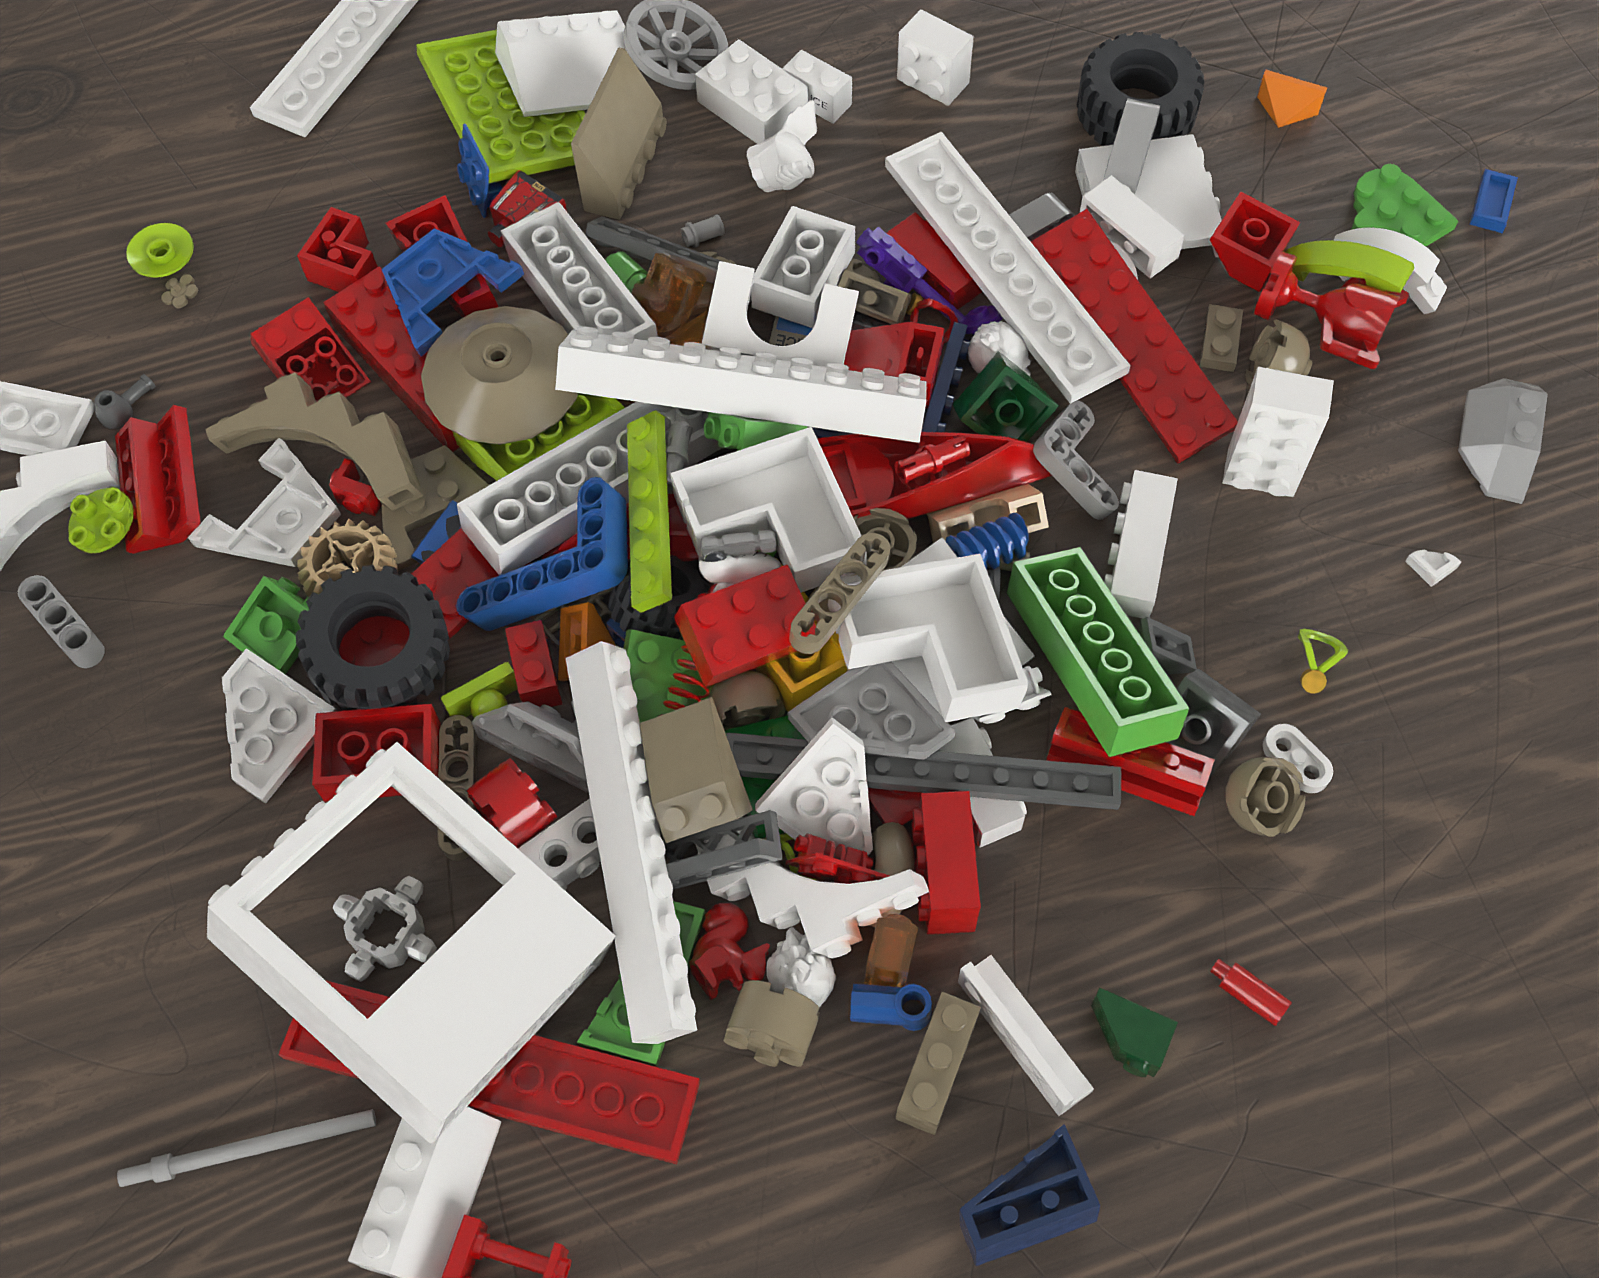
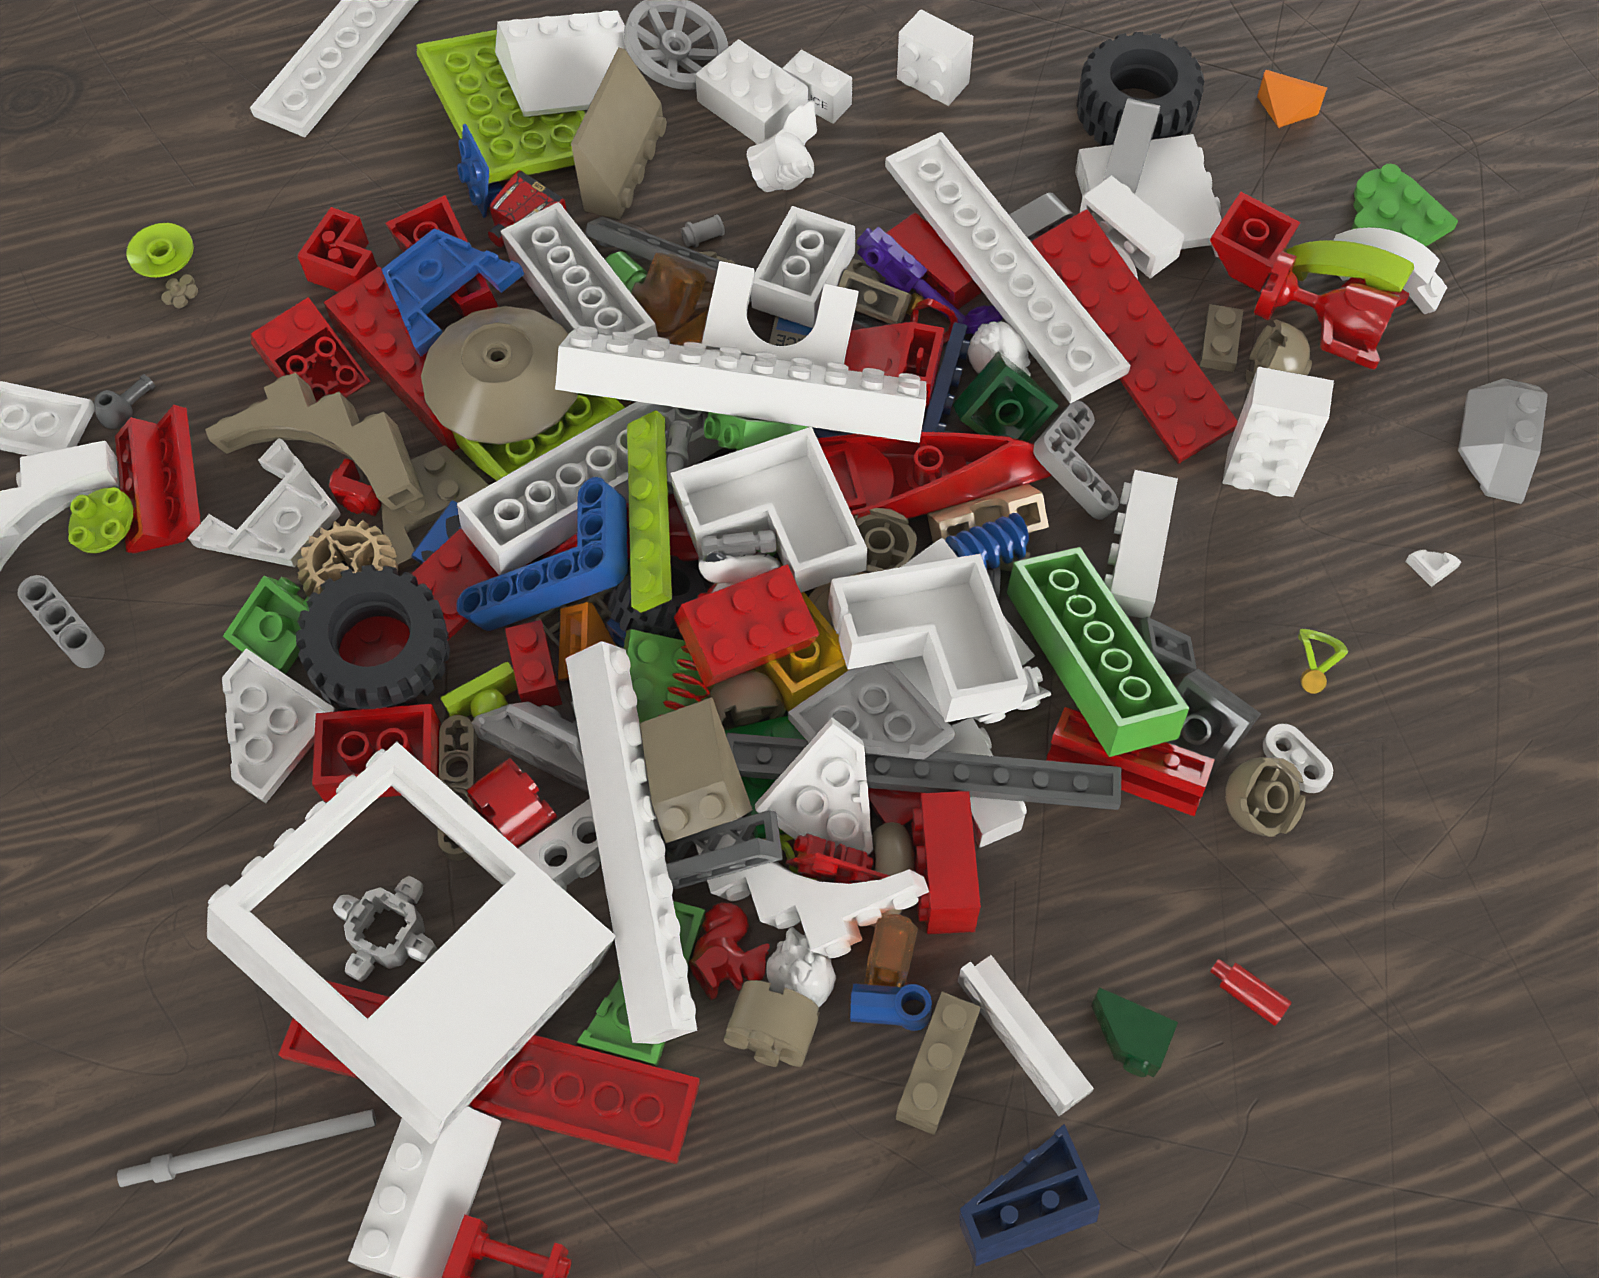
(837, 590): dark tan beam -> none
(932, 458): red pin -> none
(1493, 201): blue tile -> none

